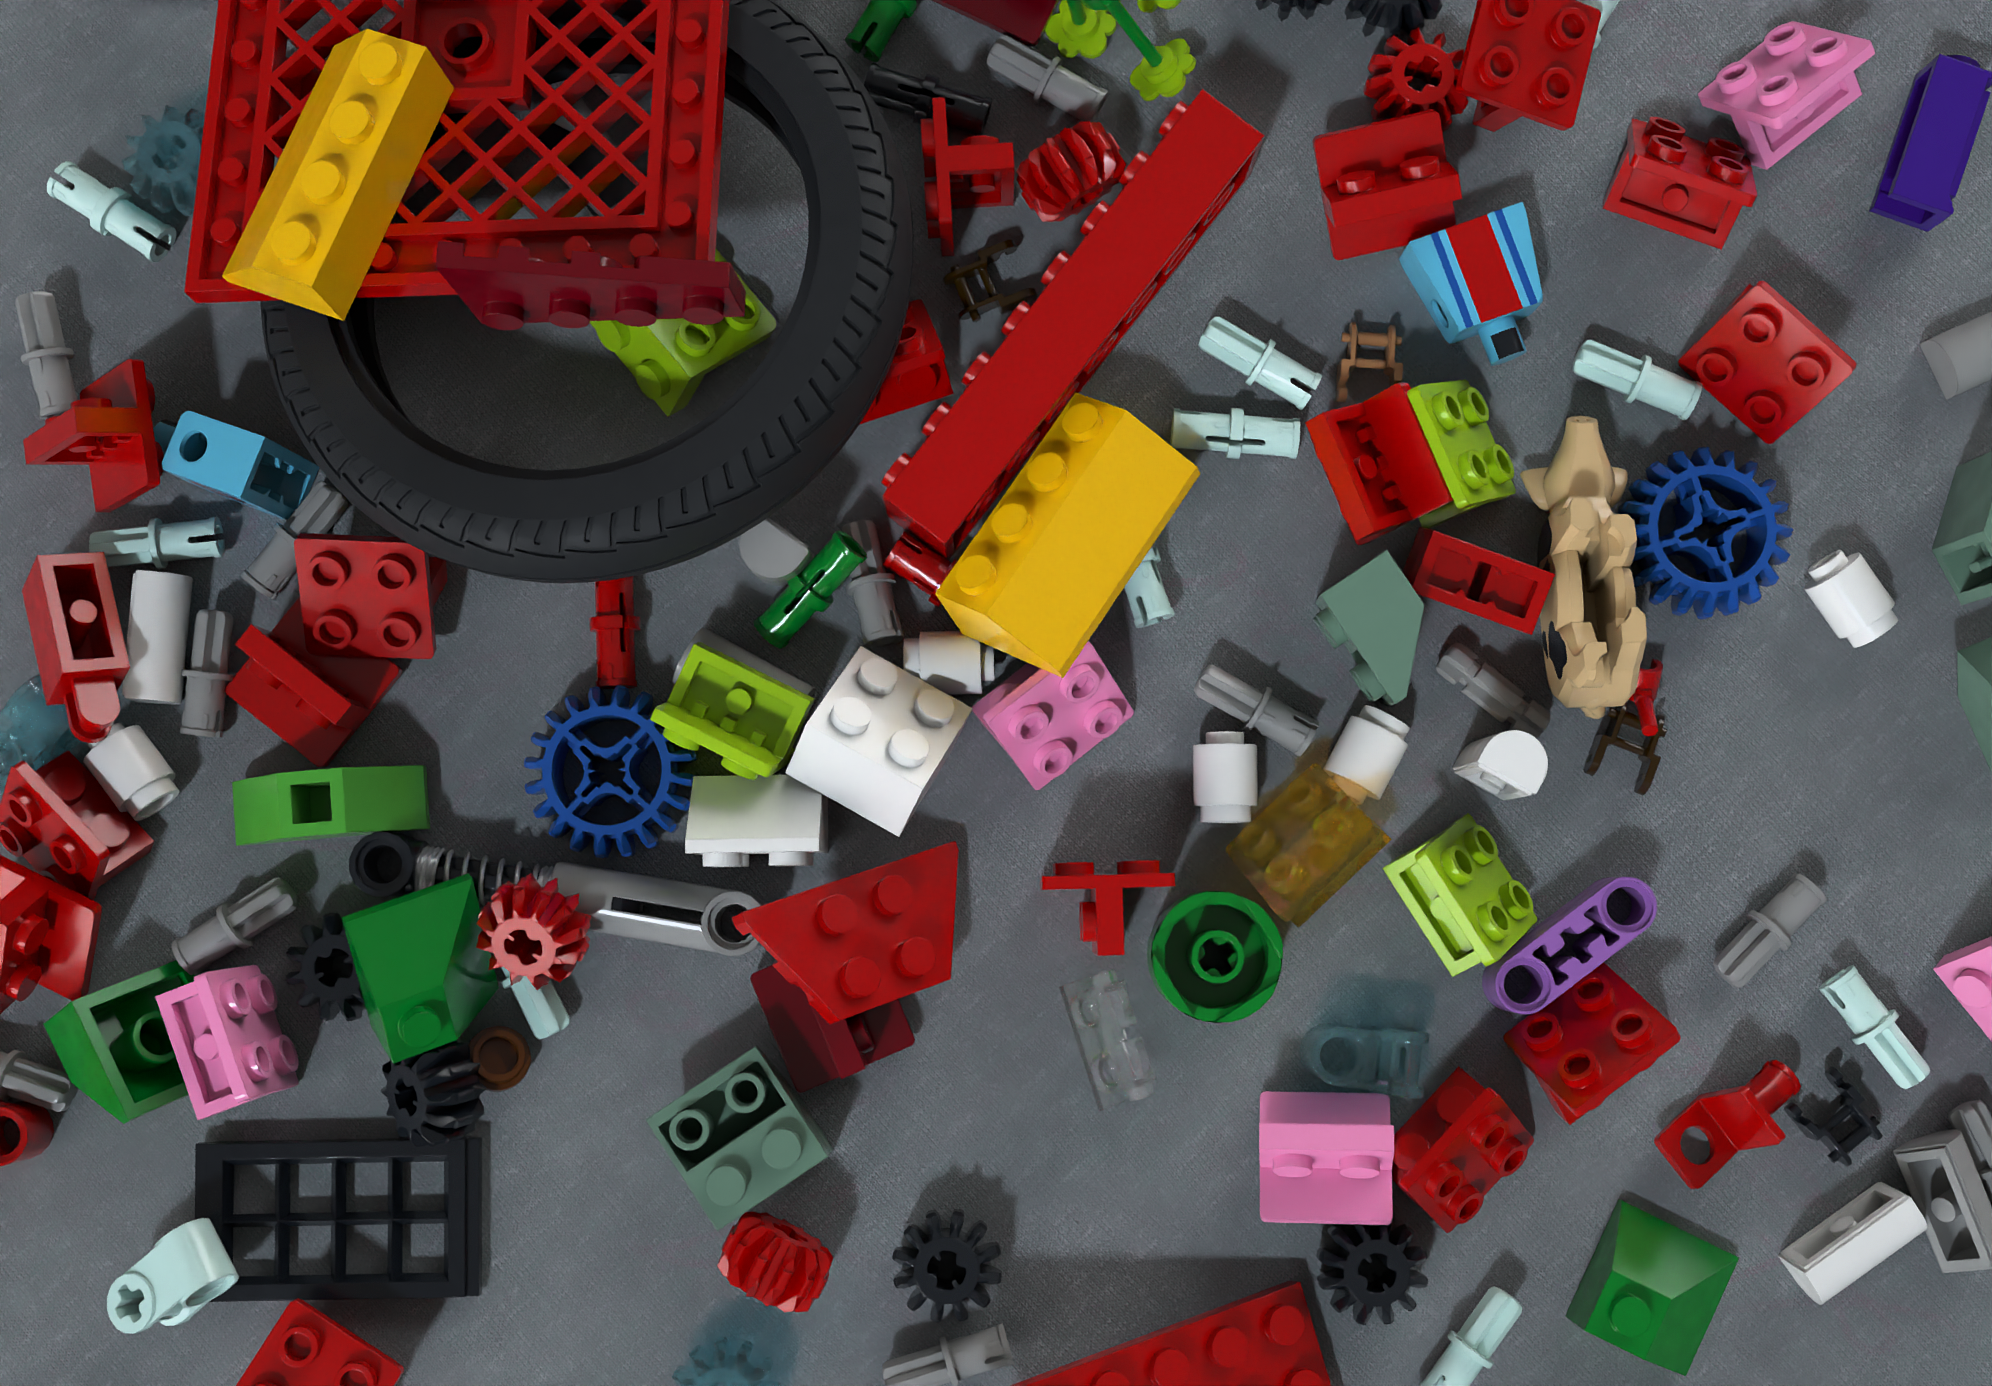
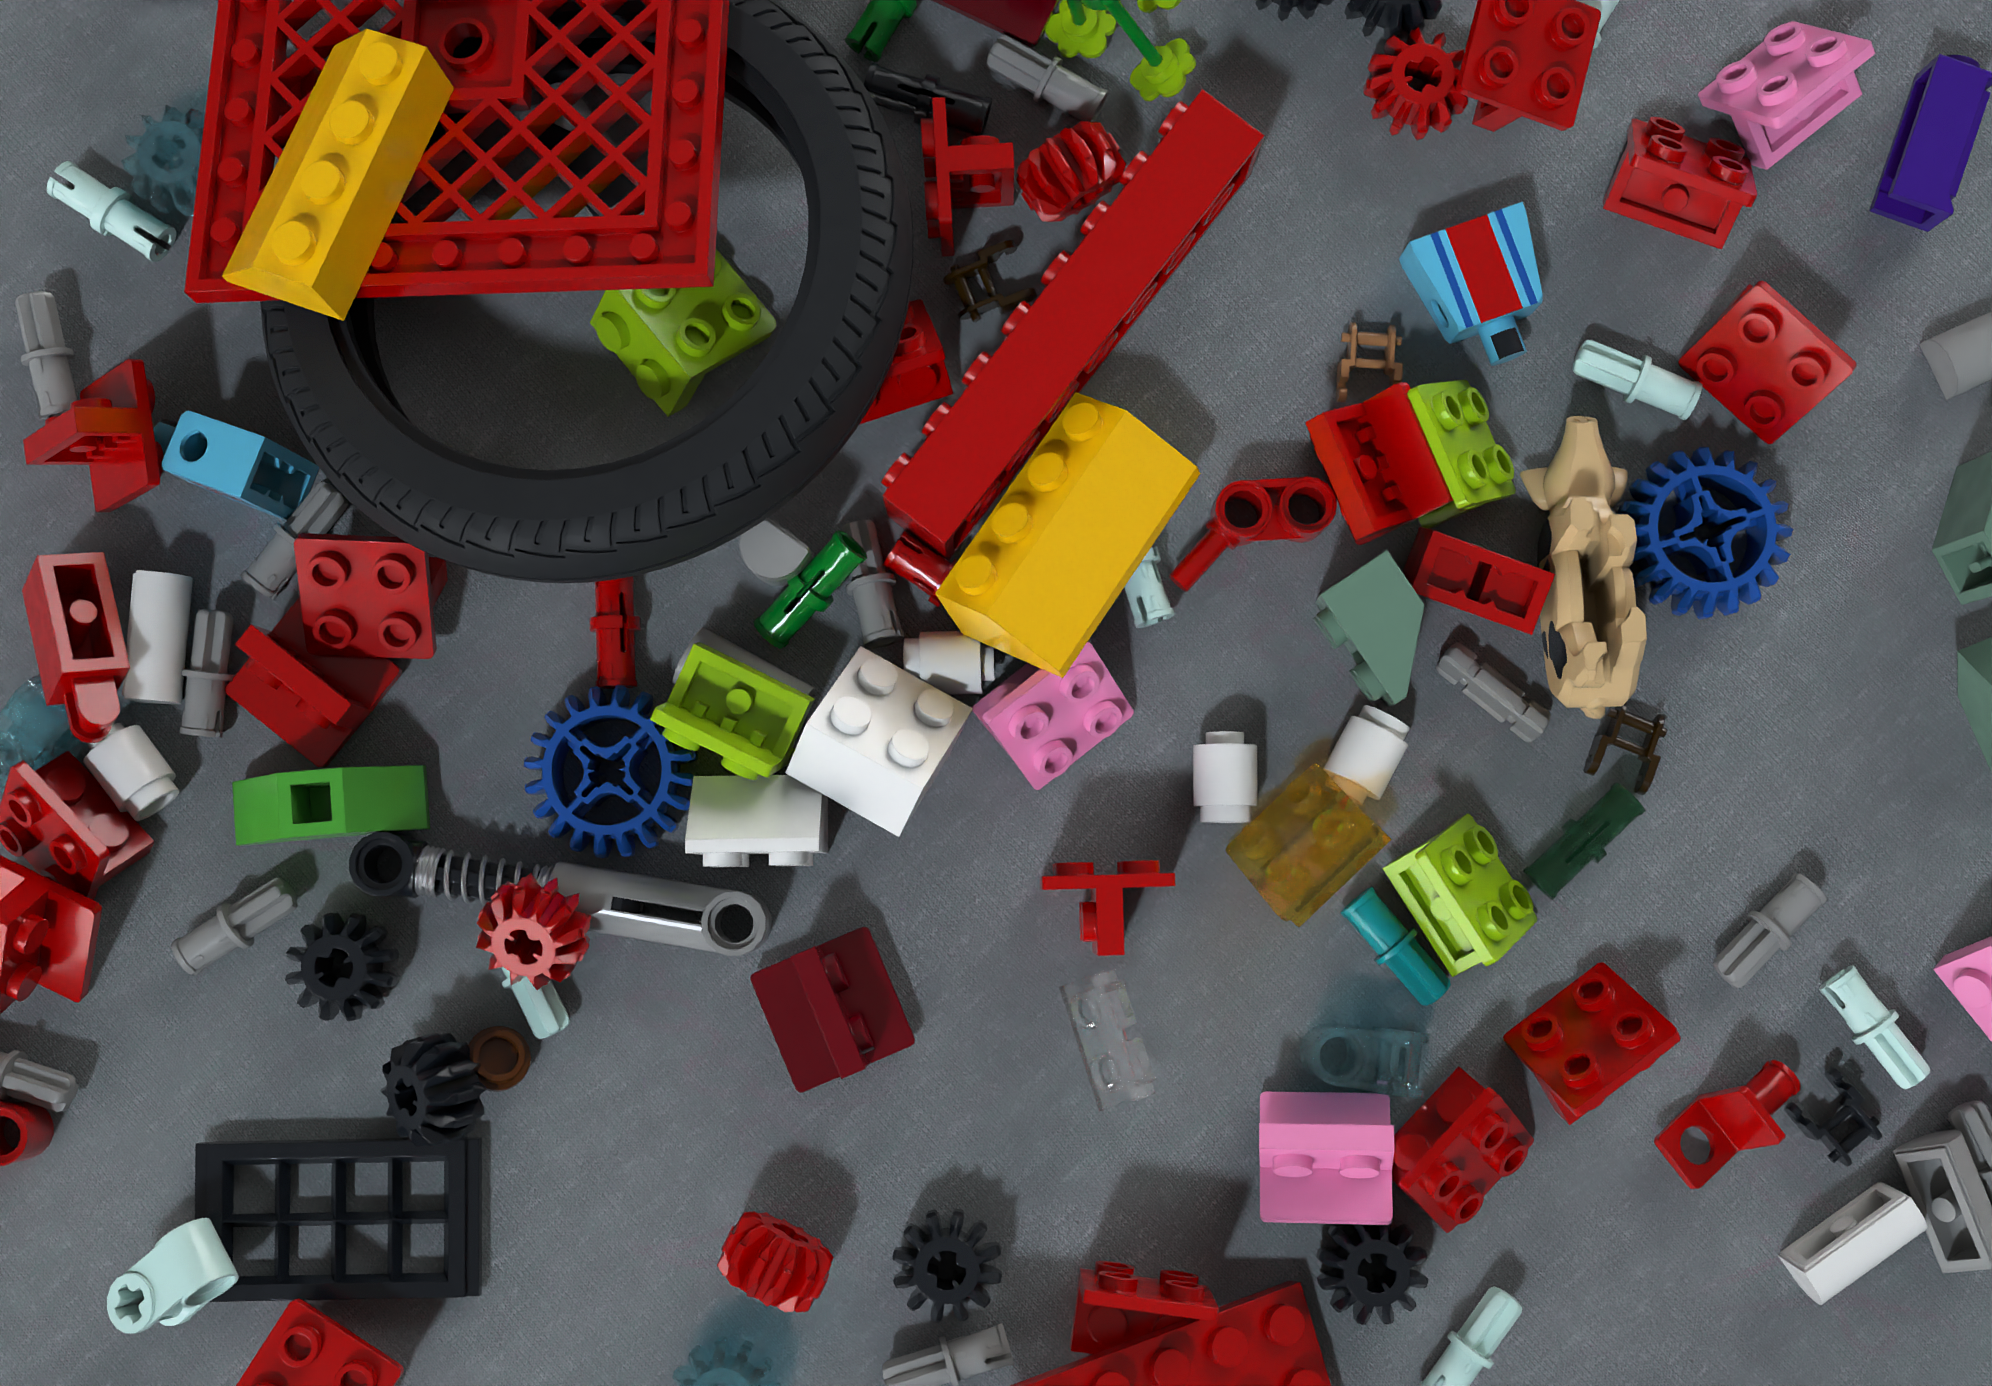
(119, 1044): green slope -> none
(158, 542): light aqua axle -> none
(228, 1039): bright pink bracket -> none
(421, 966): green slope -> none
(589, 288): dark red wing -> none
(739, 1136): sand green slope -> none
(865, 933): red wing -> none
(1119, 1307): none -> red bracket
(1235, 433): light aqua pin -> none
(1251, 962): green brick -> none
(1257, 709): light grey axle -> none
(1258, 361): light aqua axle -> none
(1273, 521): none -> red beam
(1385, 183): red bracket -> none
(1396, 947): none -> teal axle
(1504, 764): white brick -> none
(1591, 949): medium lavender beam -> none
(1614, 810): none -> clear green pin
(1645, 695): red hand -> none
(1651, 1288): green slope -> none
(1851, 598): white brick -> none

